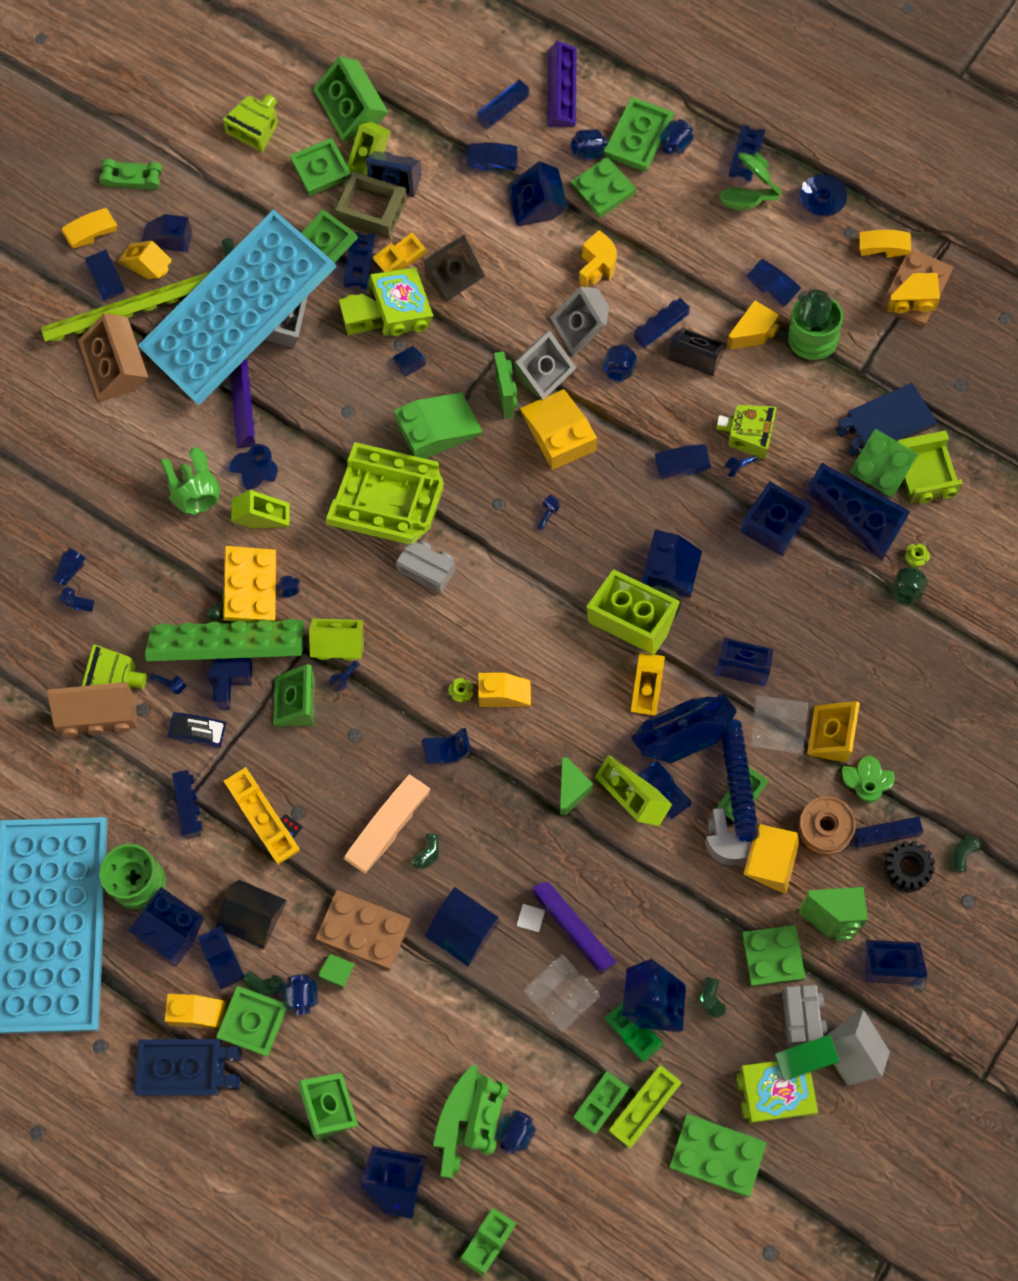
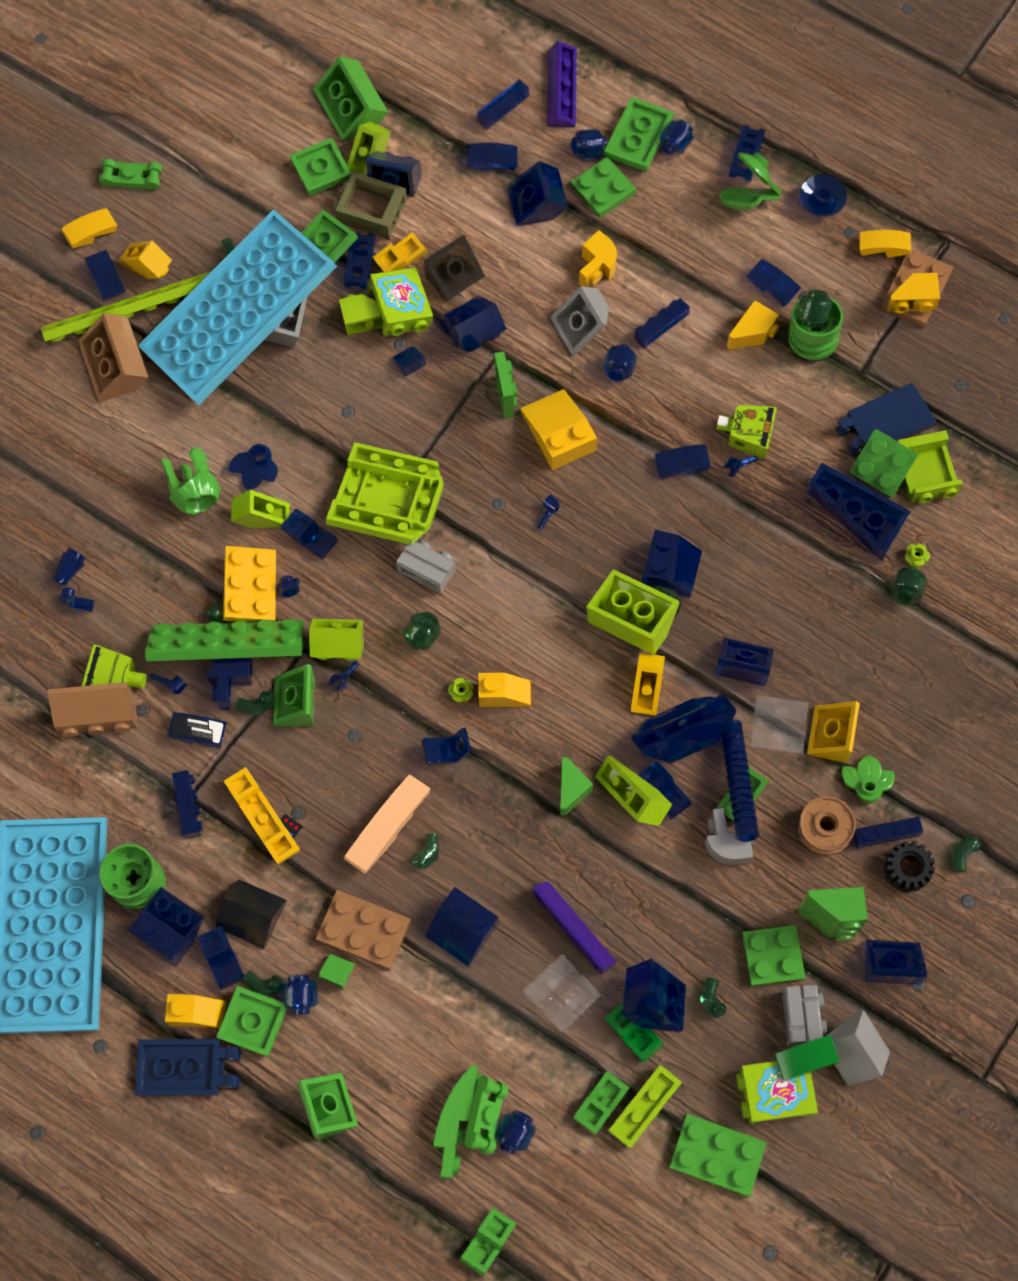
(169, 232): clear blue slope -> none
(242, 406): dark purple slope -> none
(253, 121): lime torso -> none
(257, 706): none -> clear green arm
(309, 534): none -> clear blue slope
(394, 1180): clear blue slope -> none
(422, 631): none -> clear green head
(436, 424): bright green slope -> none
(473, 323): none -> clear blue slope
(530, 918): white sticker -> none
(543, 366): light grey slope -> none
(696, 351): black slope -> none
(772, 857): yellow slope -> none
(776, 518): clear blue brick -> none

